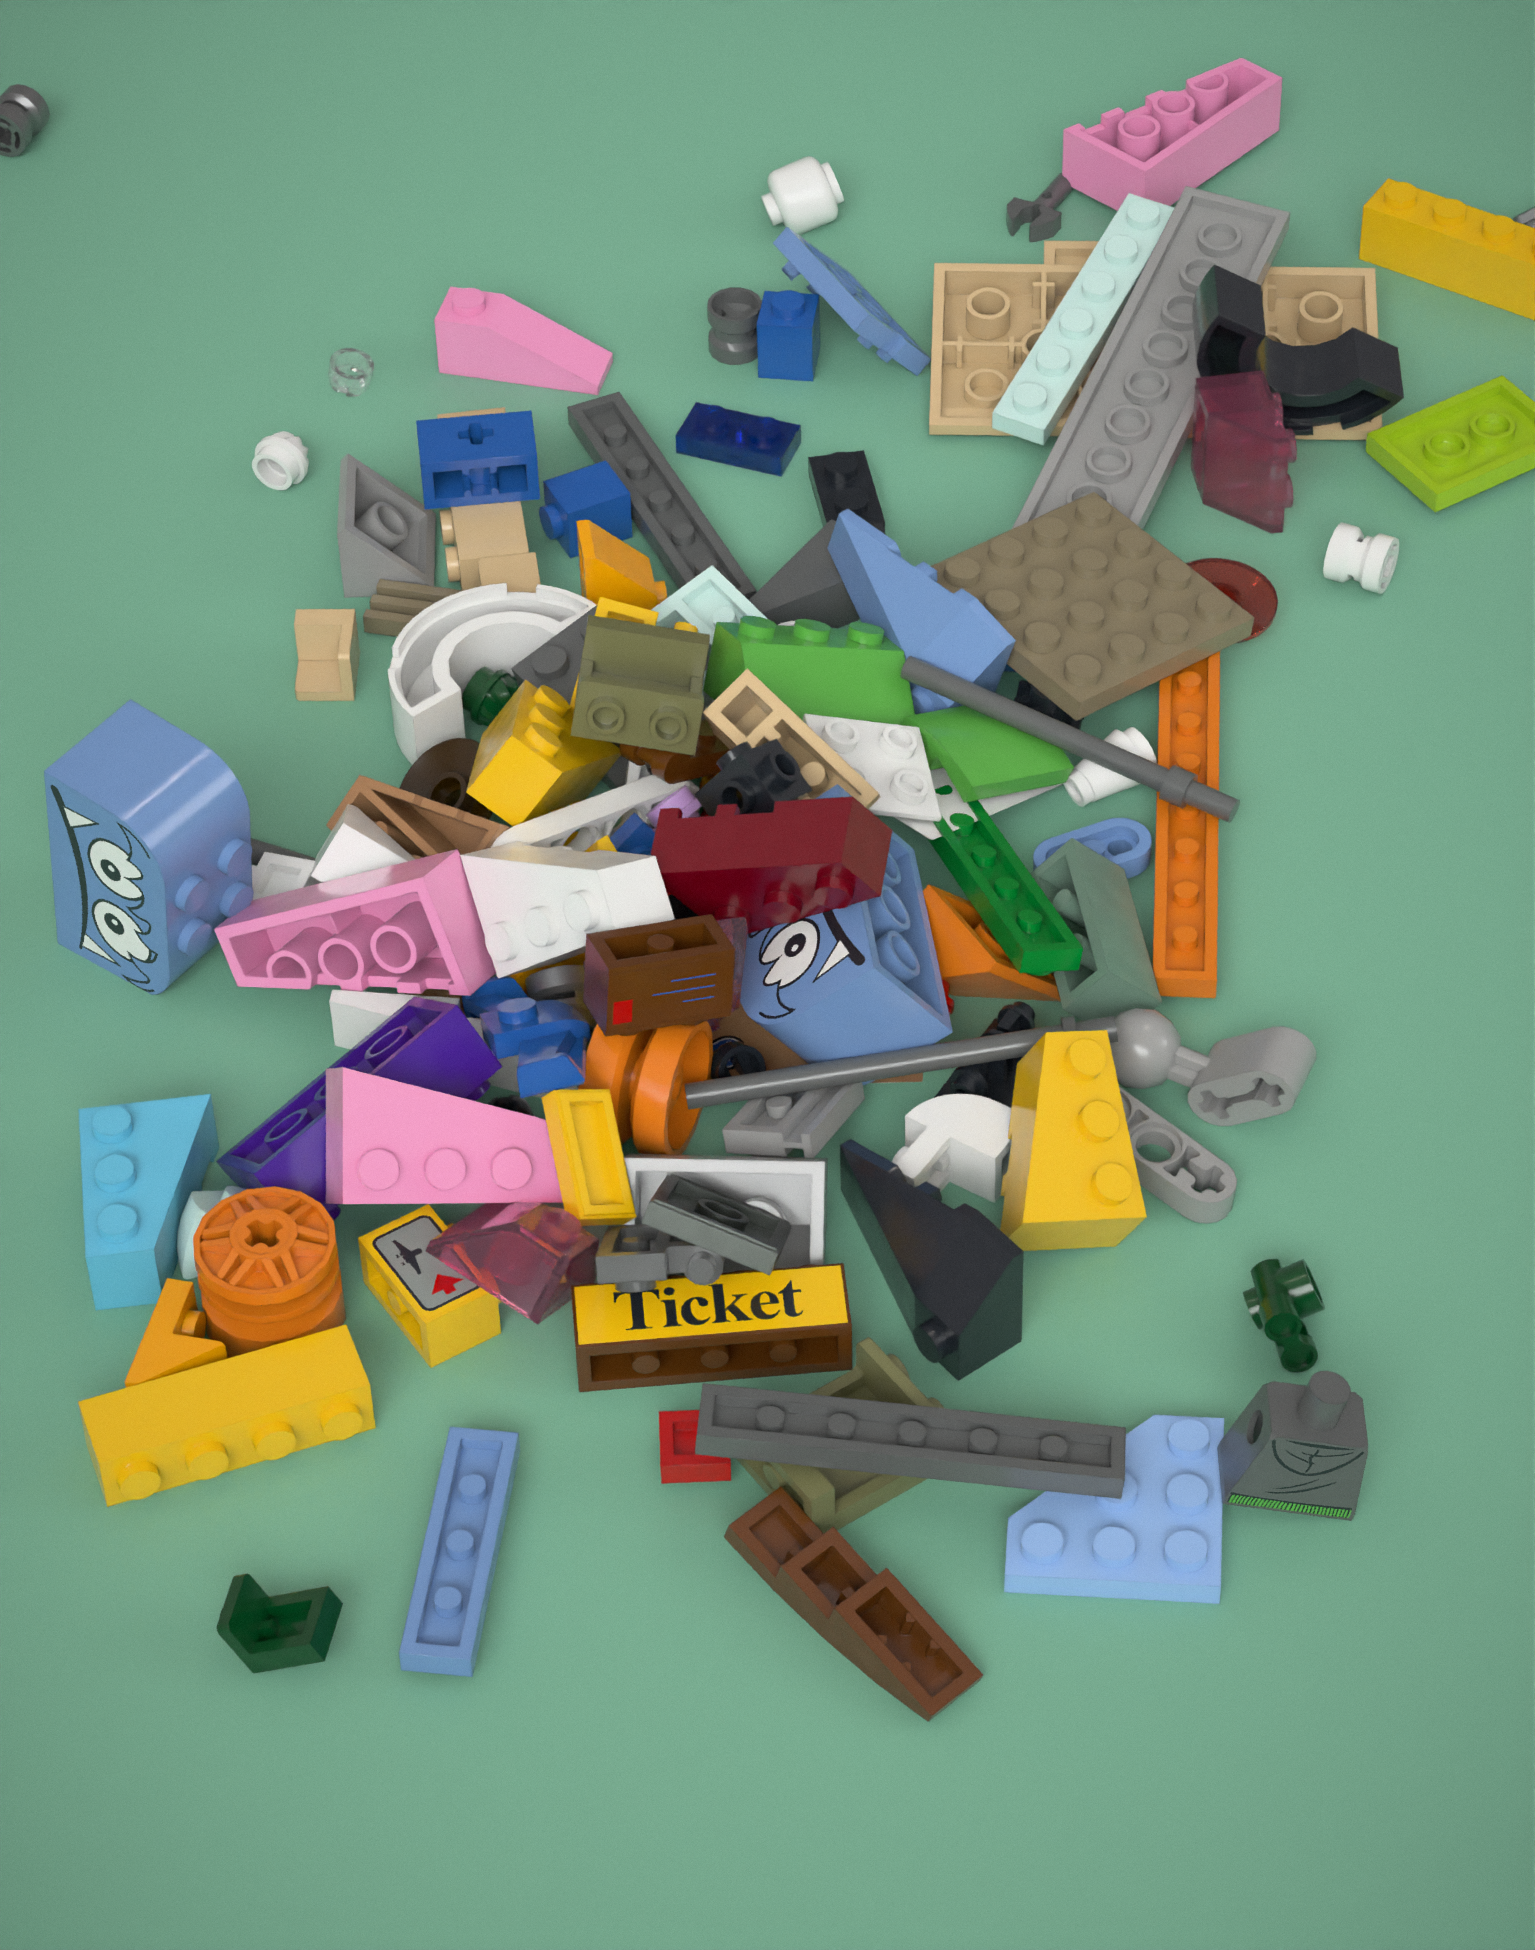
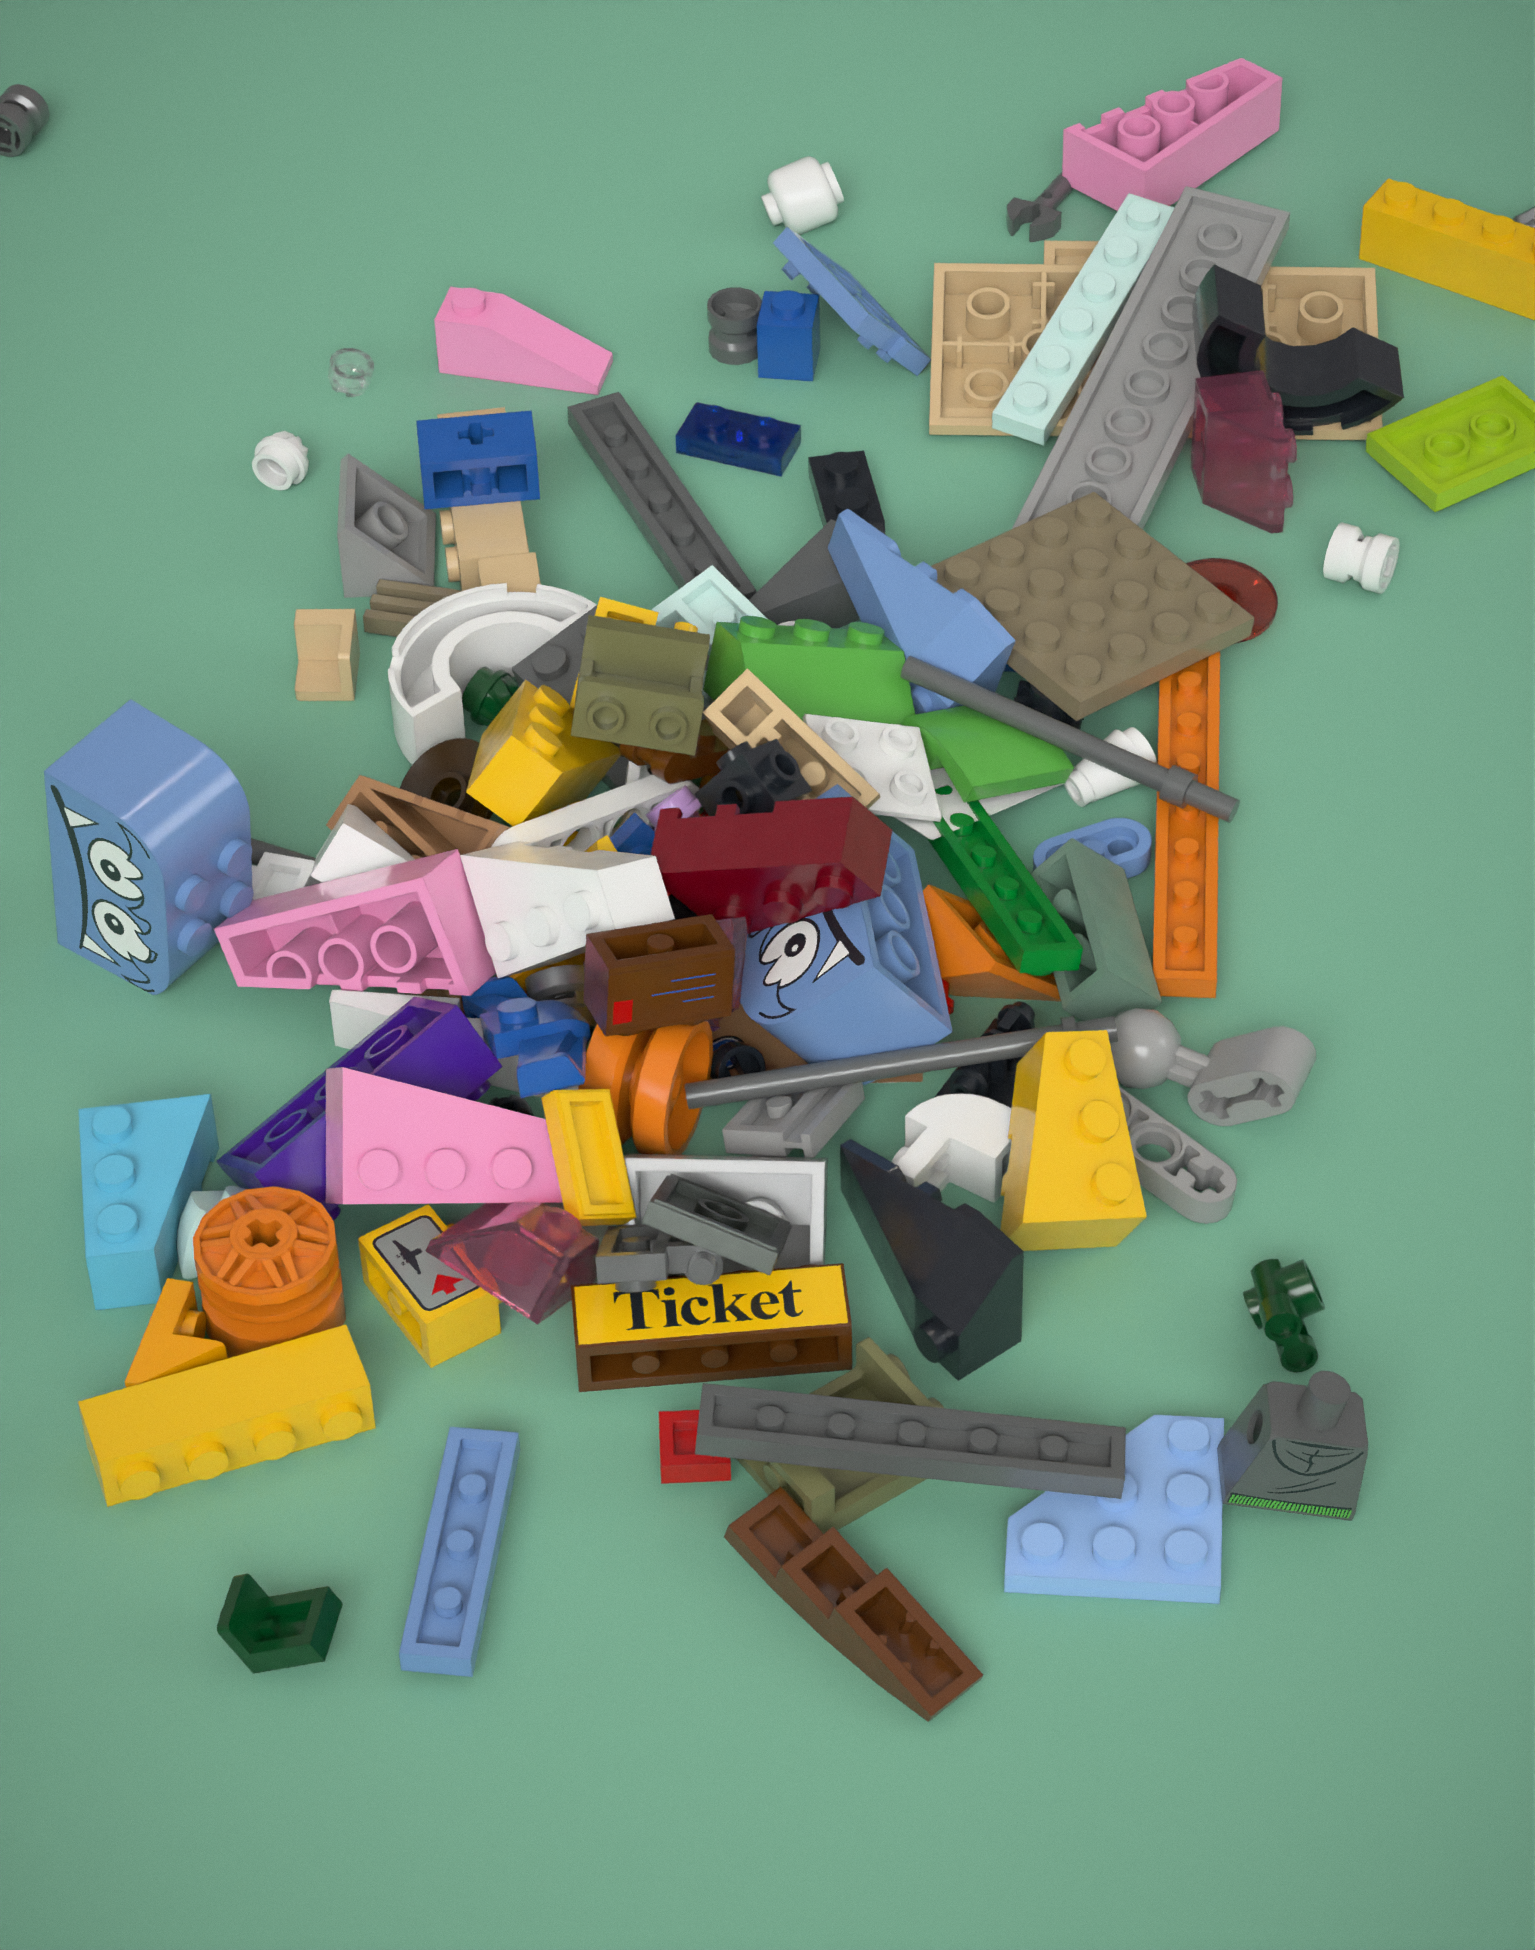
(585, 494): blue brick -> none
(615, 569): light orange slope -> none

